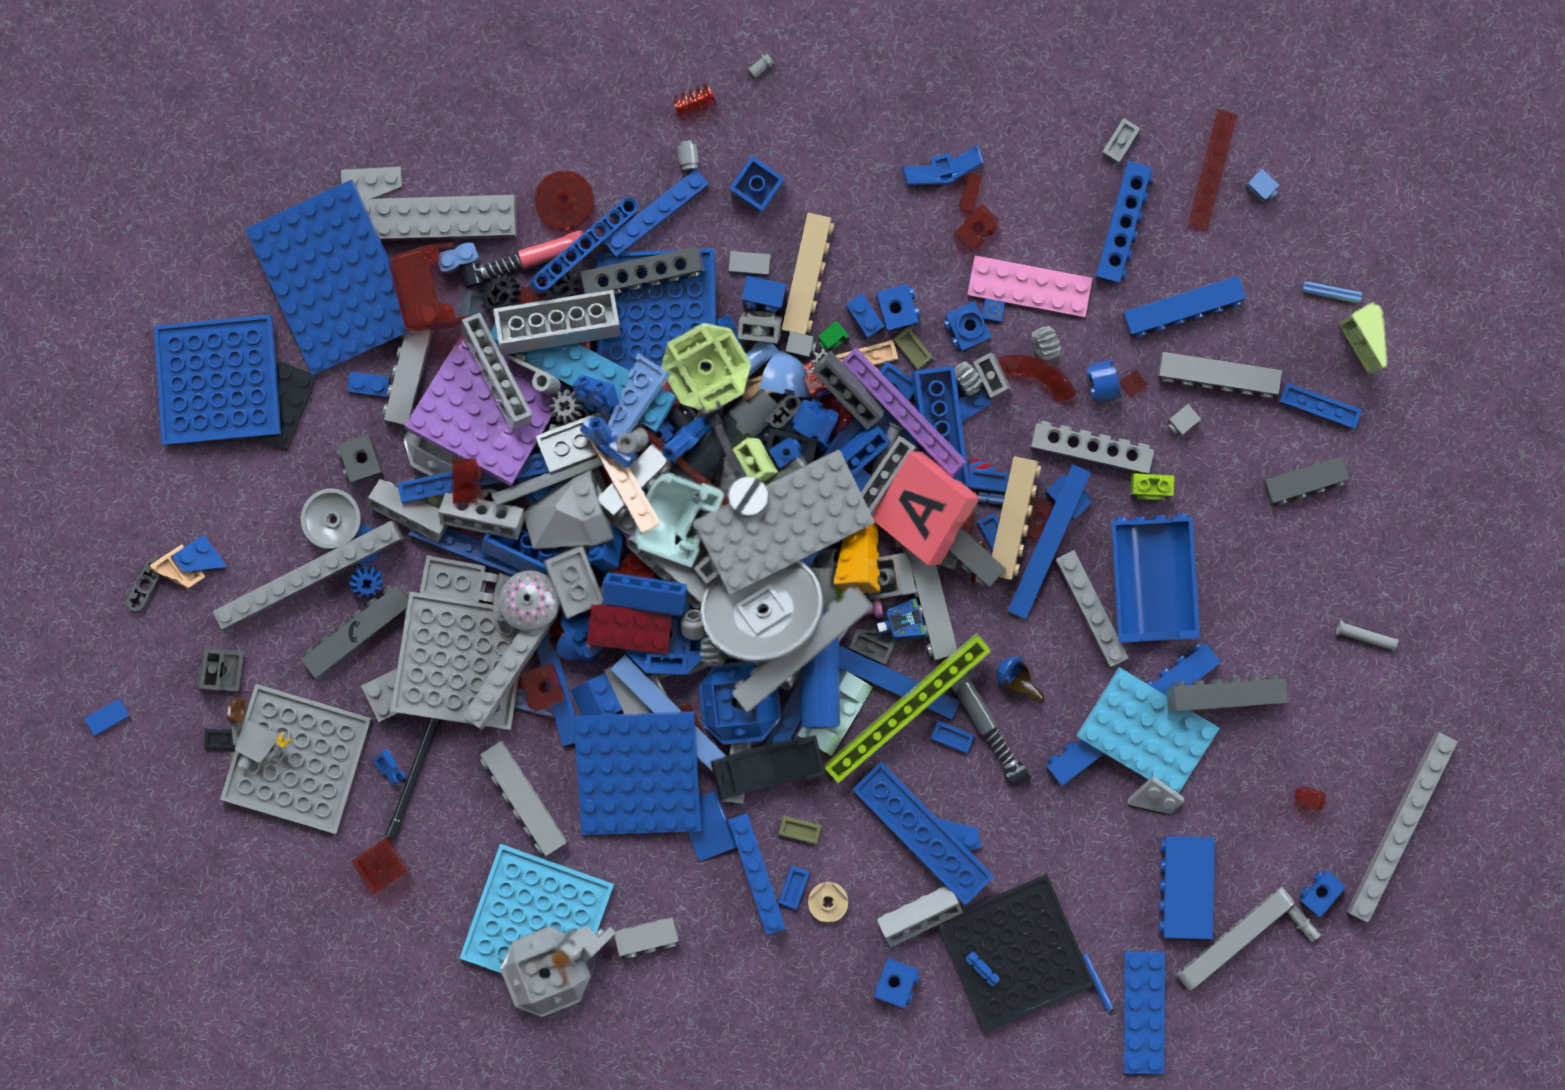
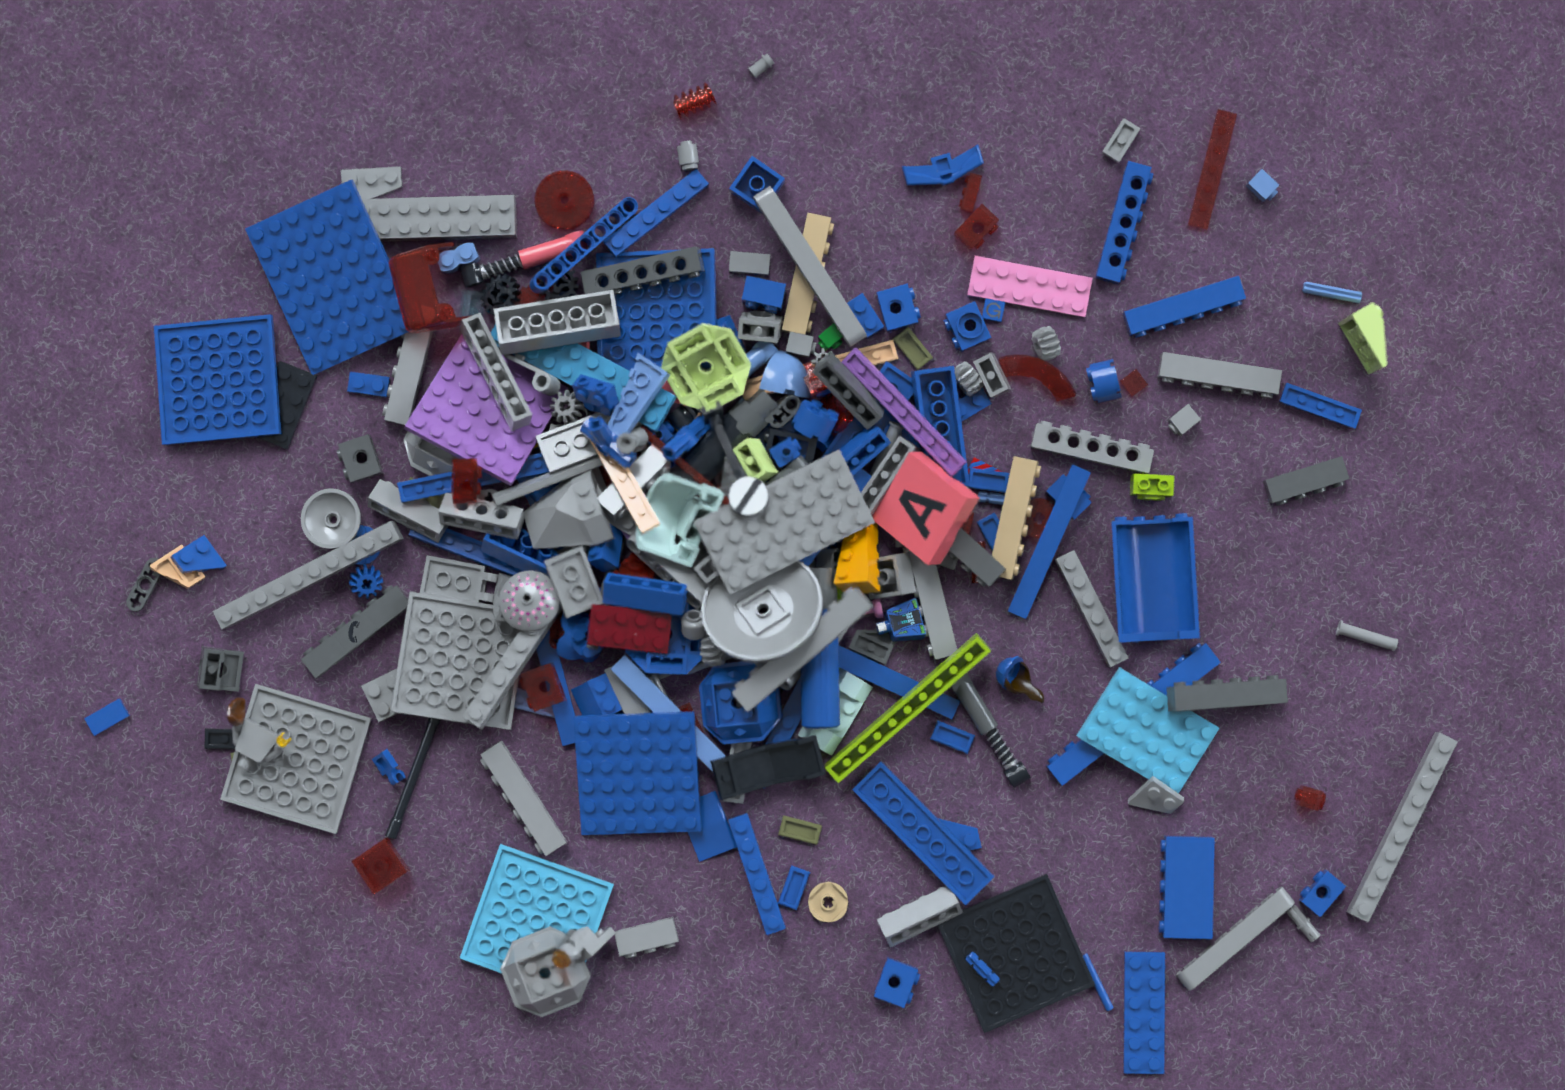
(810, 266): none -> light grey beam

